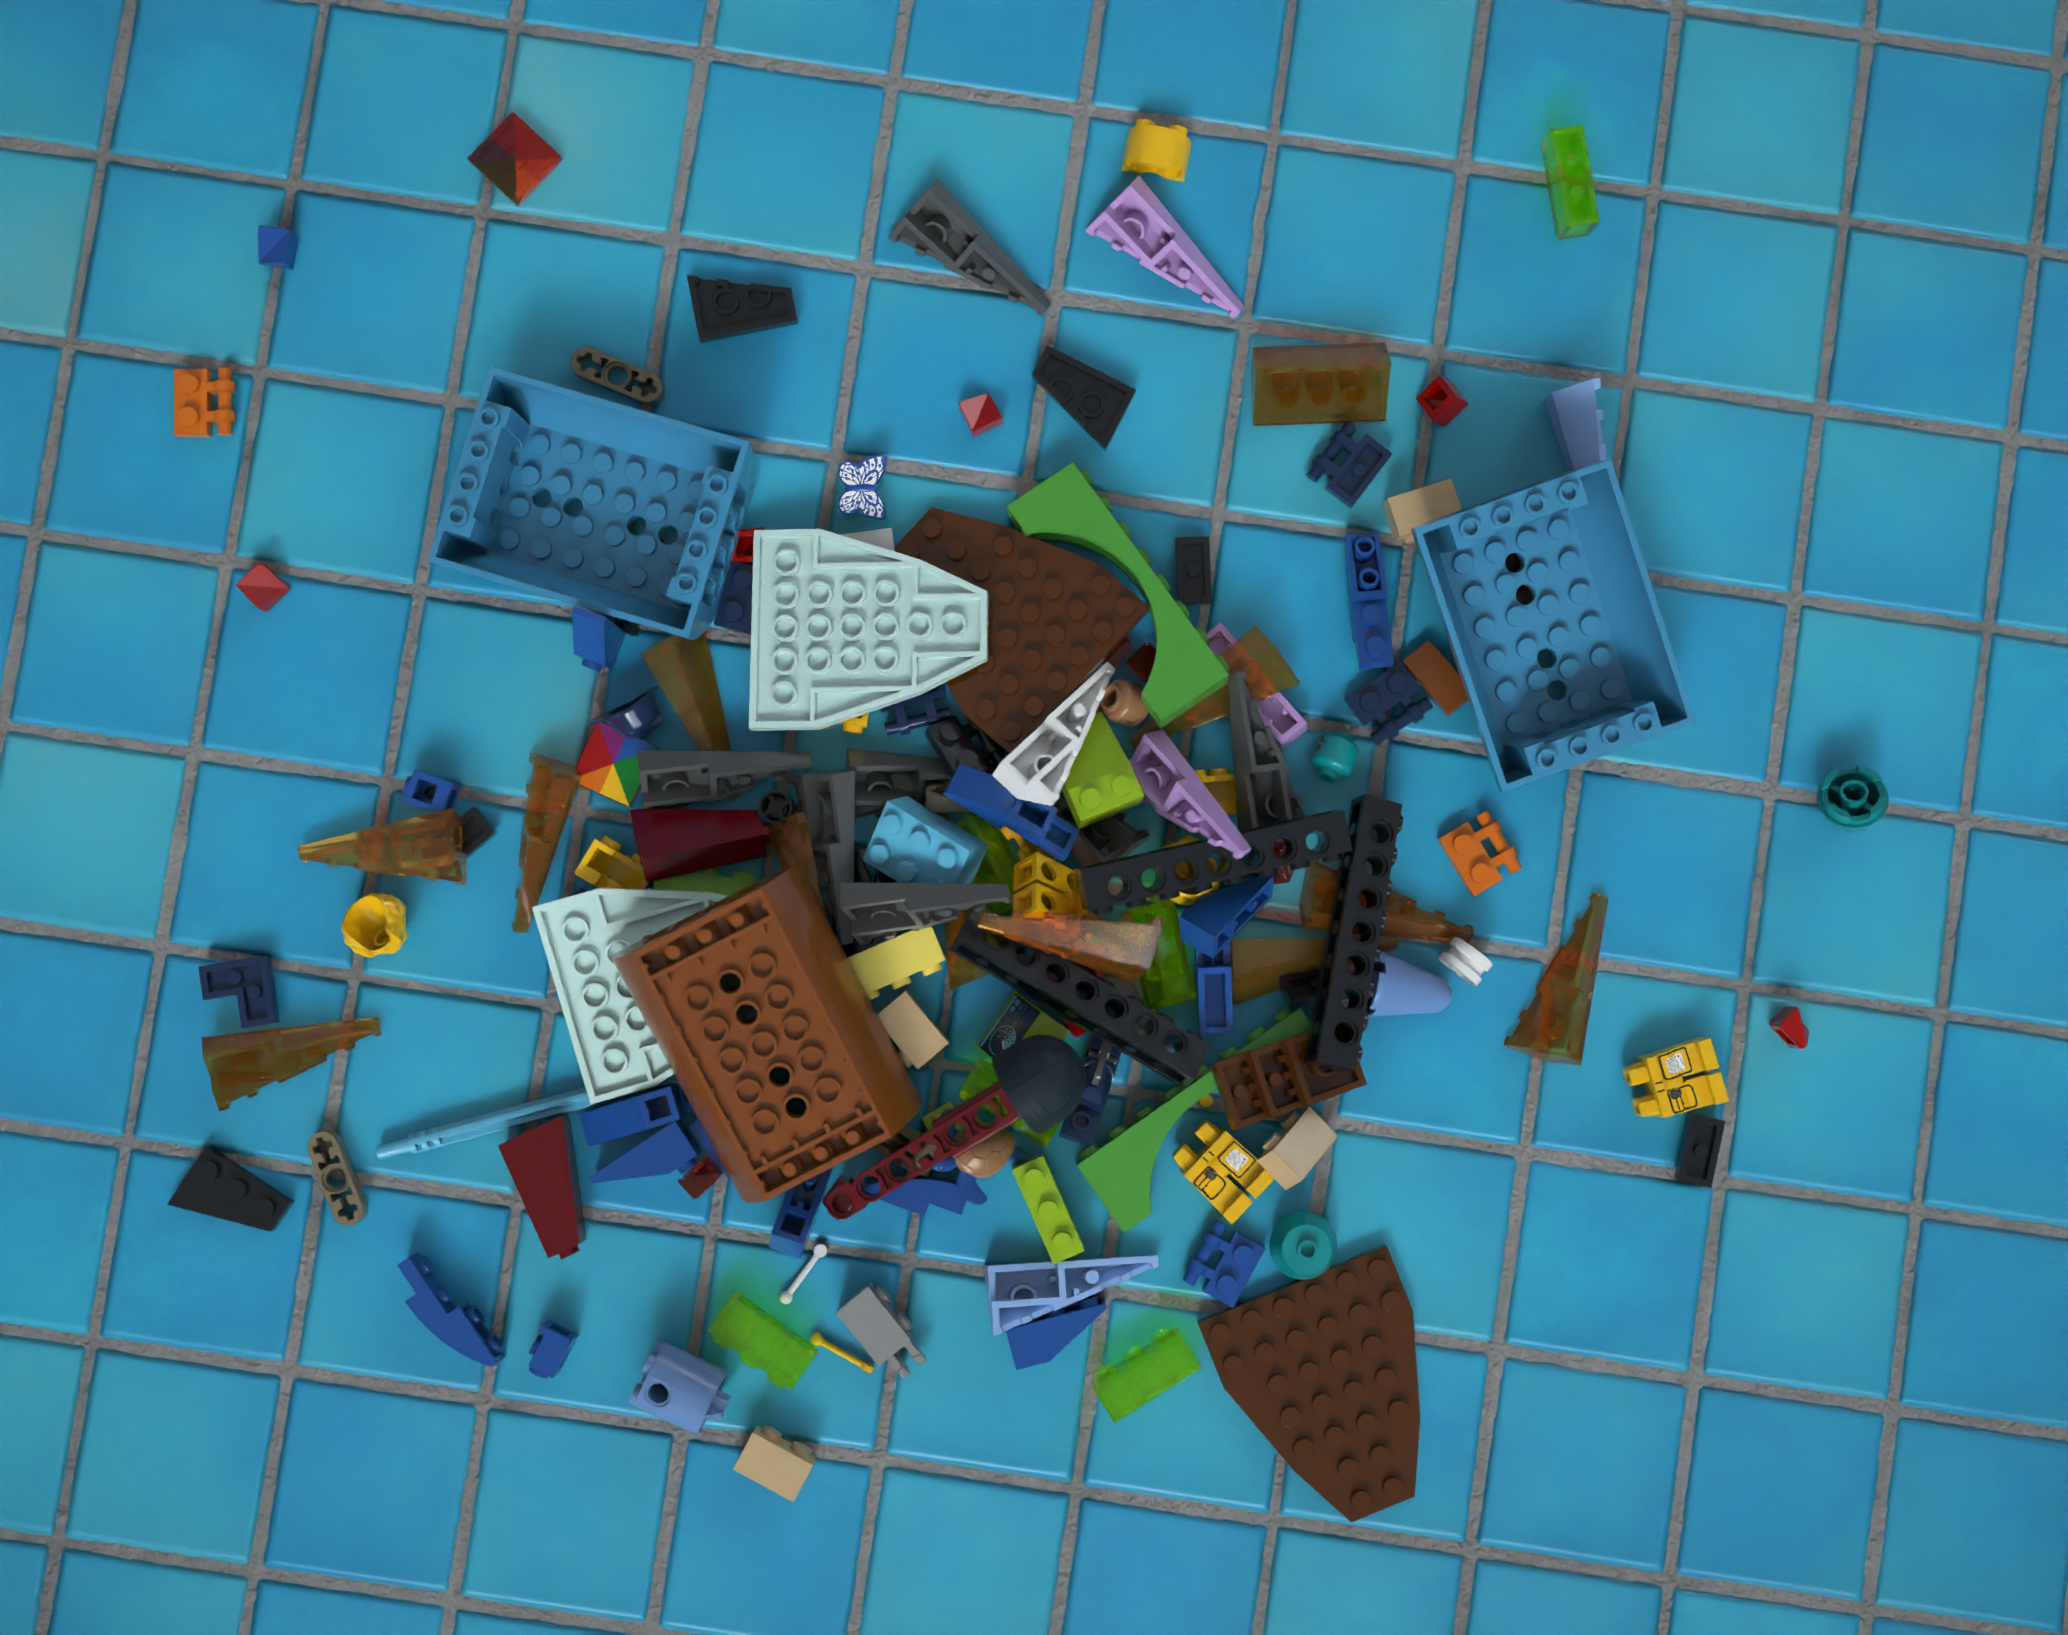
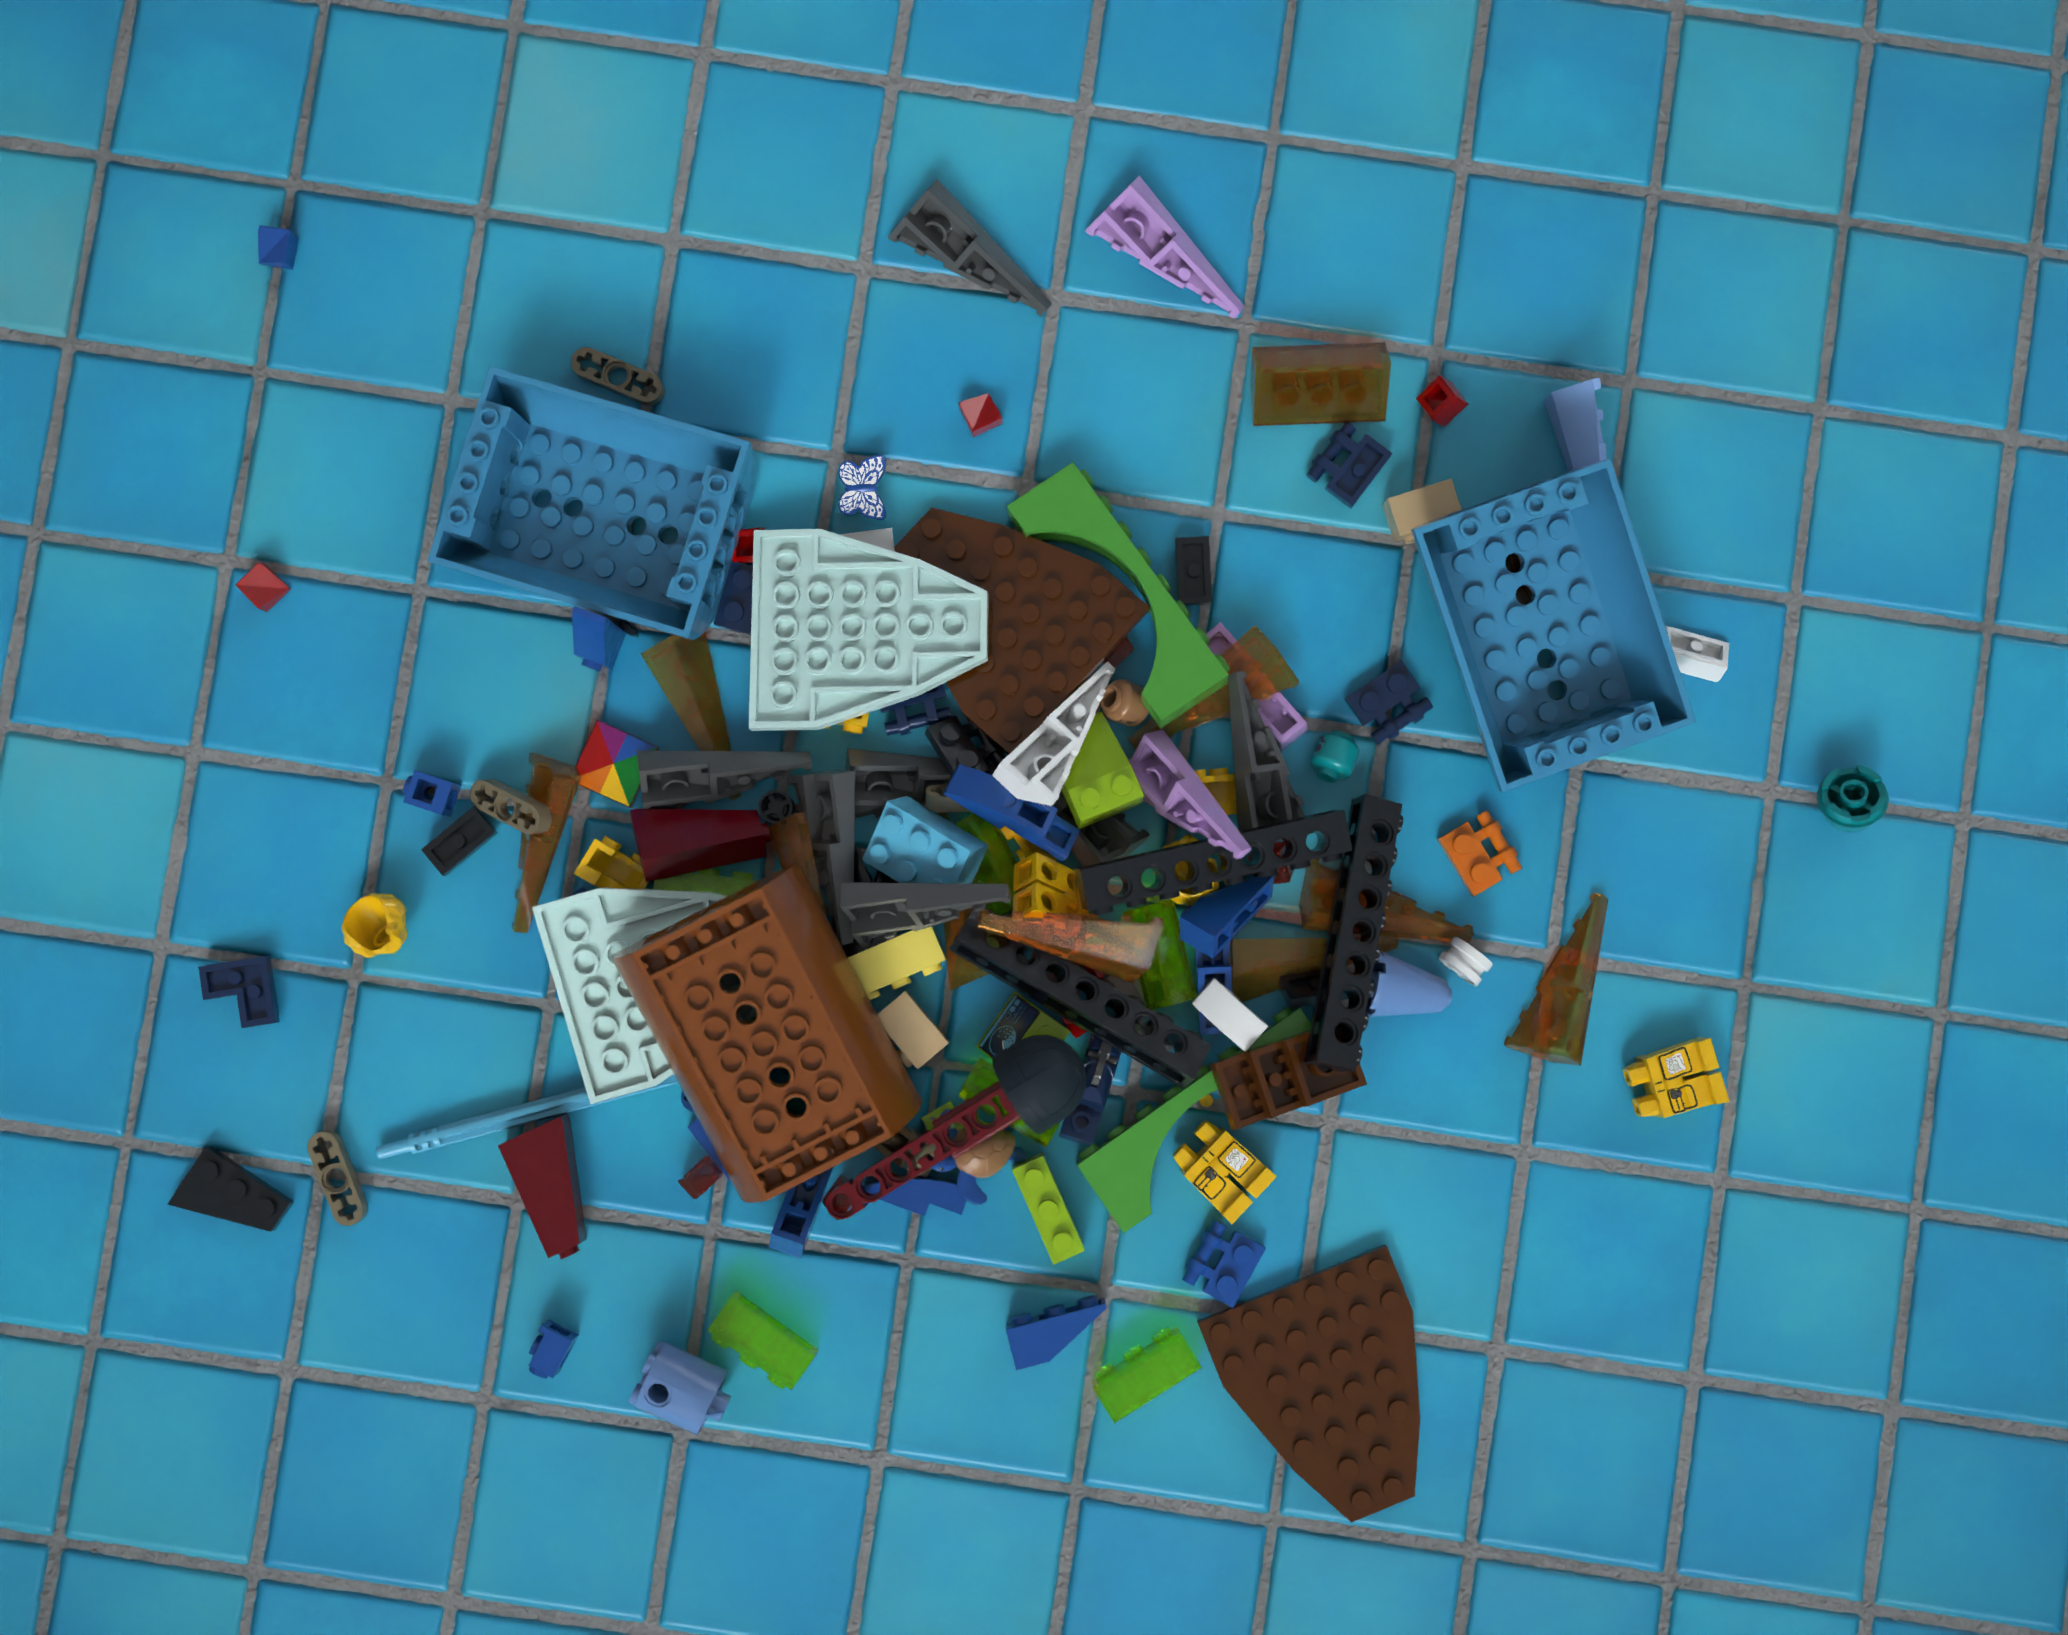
(194, 402): orange plate -> none
(253, 1059): clear orange wedge -> none
(414, 846): clear orange wedge -> none
(457, 1327): blue slope -> none
(515, 159): clear red tile -> none
(523, 804): none -> dark tan beam
(633, 718): dark blue piece -> none
(633, 1115): blue slope -> none
(658, 1155): blue slope -> none
(739, 309): black wing -> none
(775, 1462): tan brick -> none
(817, 1339): yellow hinge -> none
(819, 1251): white hinge -> none
(880, 1328): light grey hinge -> none
(1031, 1289): light blue wedge -> none
(1084, 393): black wing -> none
(1142, 662): clear red slope -> none
(1157, 150): yellow cylinder -> none
(1229, 1014): none -> white slope
(1297, 1147): tan brick -> none
(1303, 1245): teal cone -> none
(1368, 600): blue slope -> none
(1437, 677): dark orange slope -> none
(1570, 182): clear neon green brick -> none
(1699, 654): none -> white slope
(1699, 1150): black plate -> none
(1790, 1027): red slope -> none

